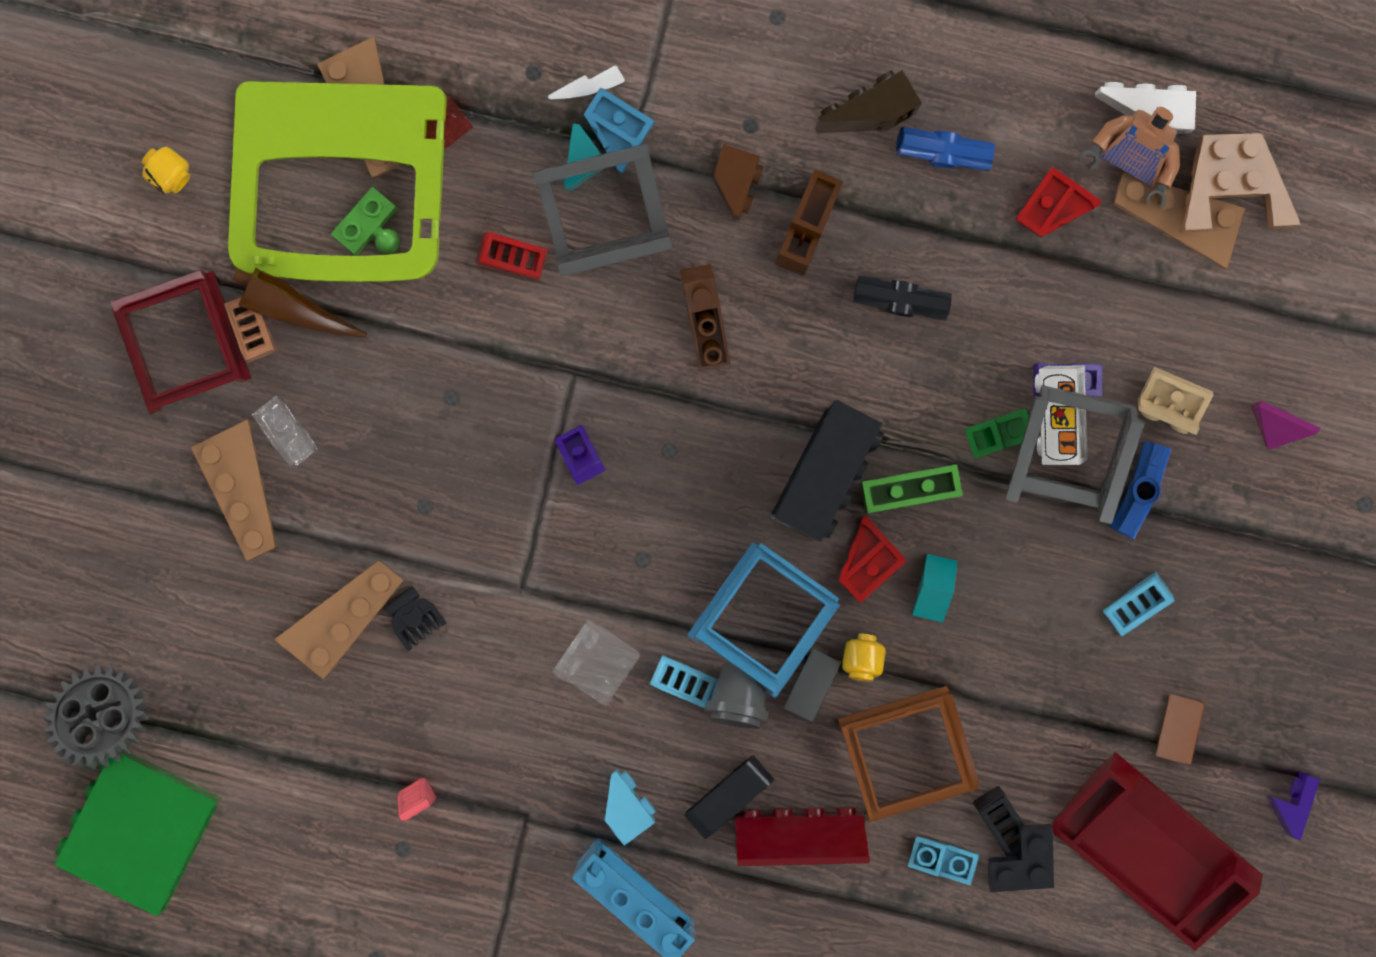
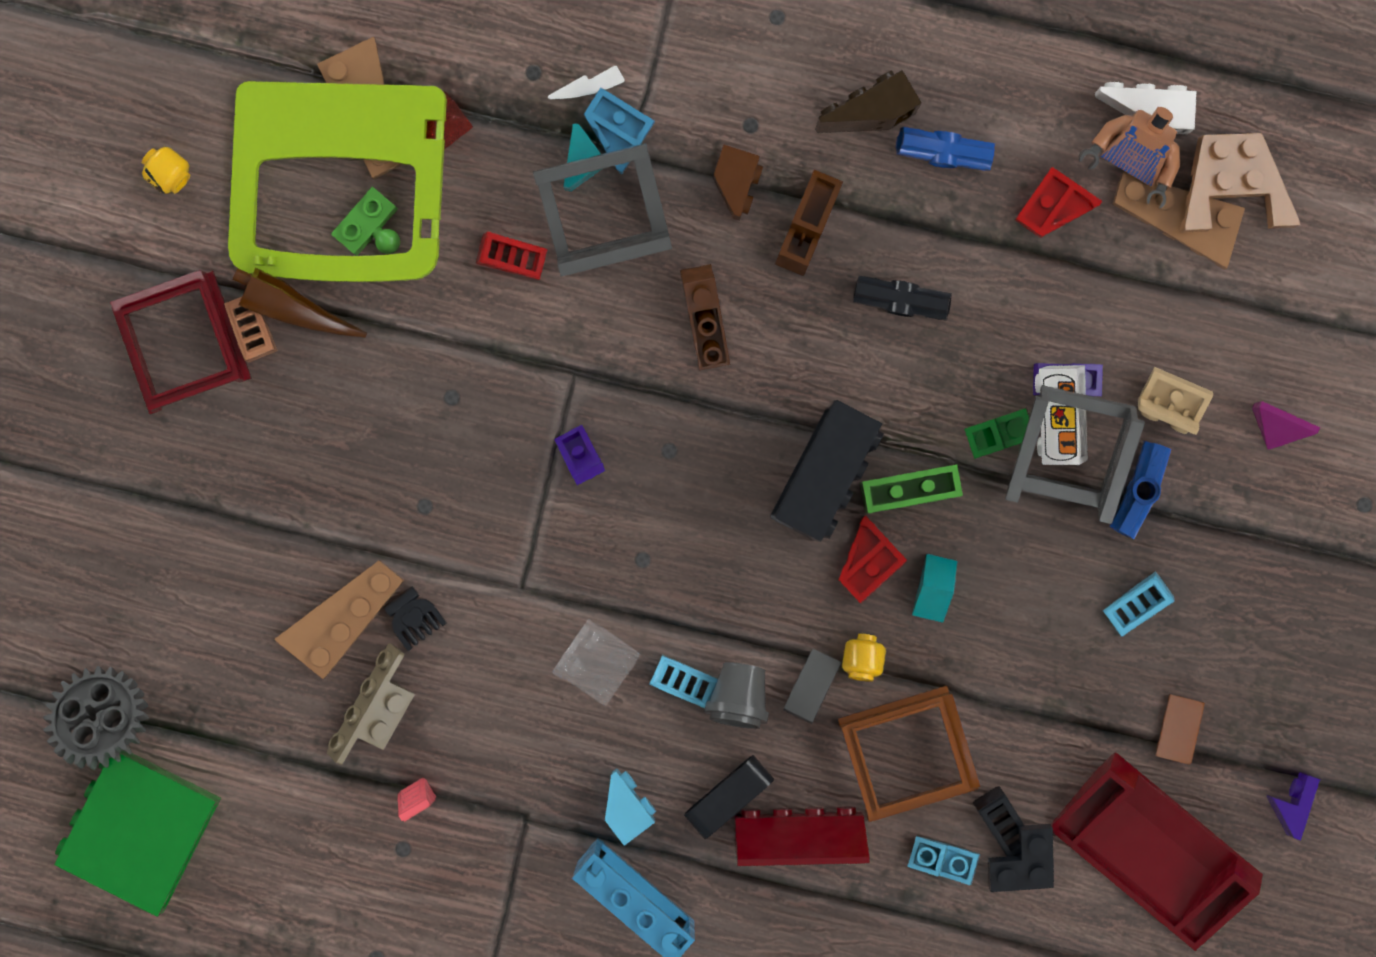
(236, 482): medium nougat wing -> none
(284, 432): clear slope -> none
(375, 710): none -> dark tan bracket
(702, 628): dark azure piece -> none

